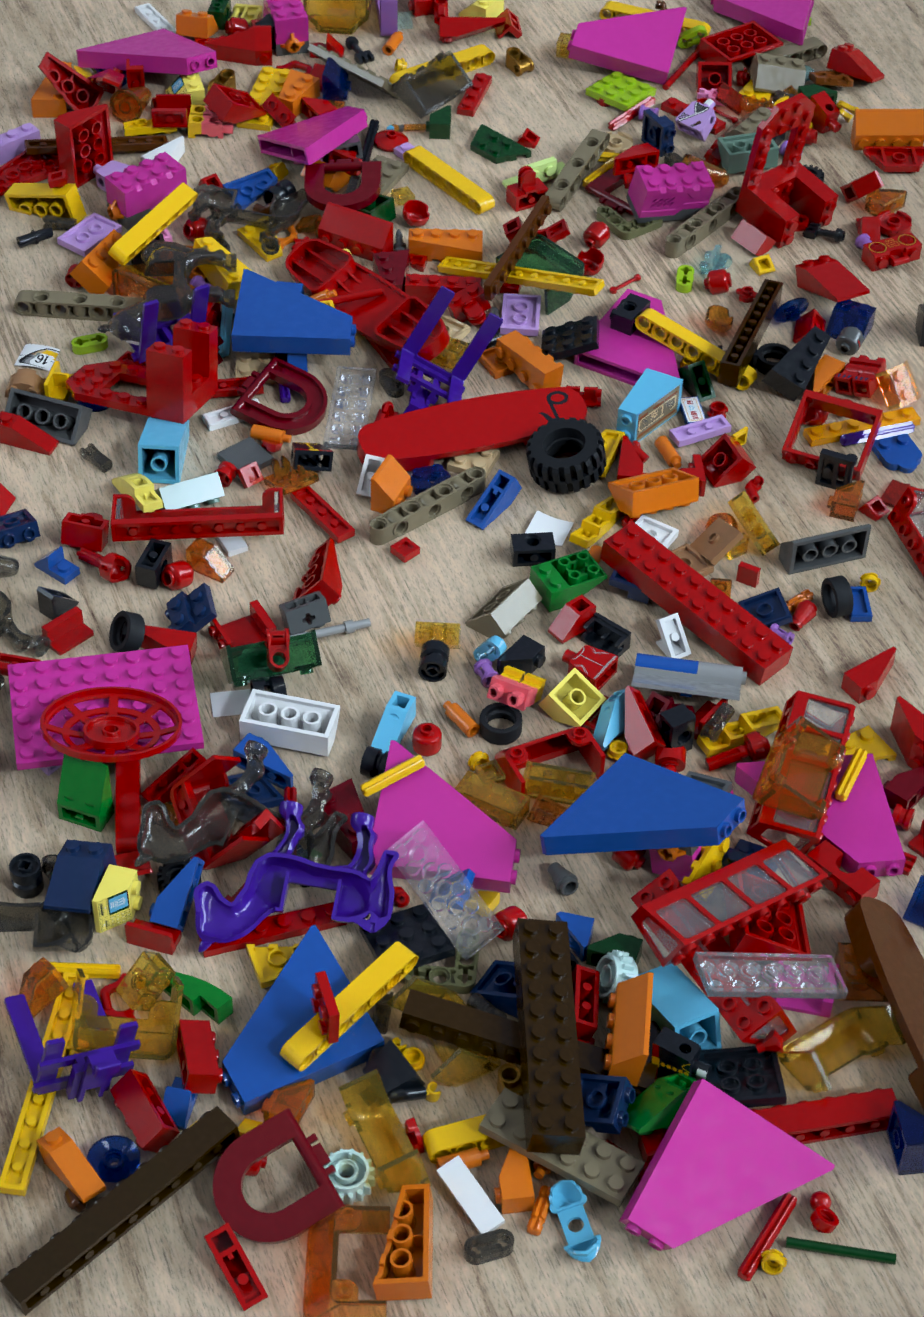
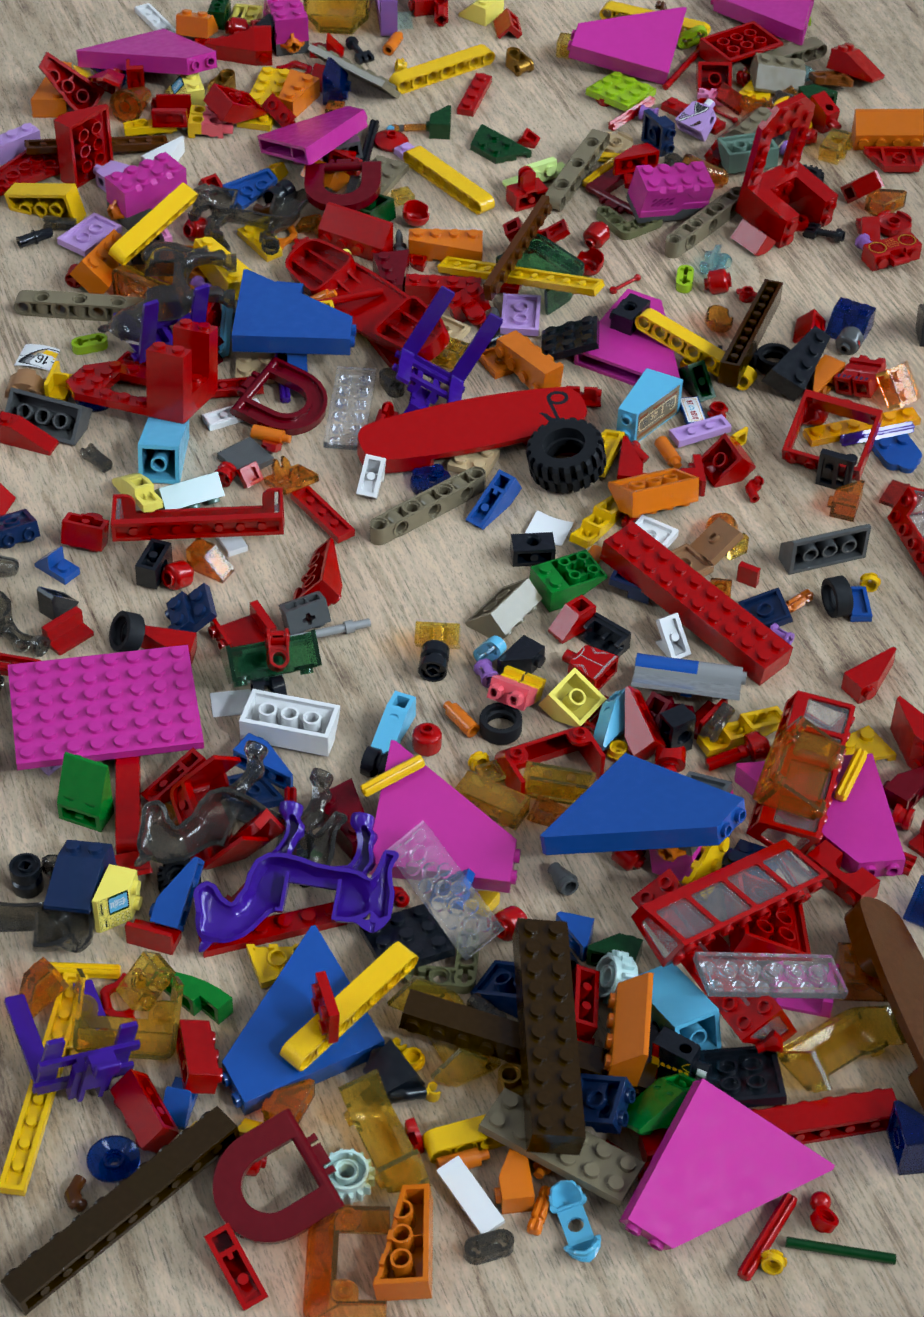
(58, 179): red plate -> none
(70, 1165): orange slope -> none
(108, 565): red piece -> none
(111, 731): red dish -> none
(309, 456): black torso -> none
(313, 107): red slope -> none
(382, 1013): clear smoke bar -> none
(389, 485): orange slope -> none
(405, 549): red plate -> none
(432, 84): clear smoke windscreen -> none
(457, 28): red wedge -> none
(753, 523): clear yellow brick -> none
(762, 265): yellow slope -> none
(791, 310): clear blue dish -> none
(803, 614): red cone -> none
(829, 279): red slope -> none
(835, 146): none -> clear yellow brick
(841, 104): yellow helmet -> none
(874, 508): red slope -> none

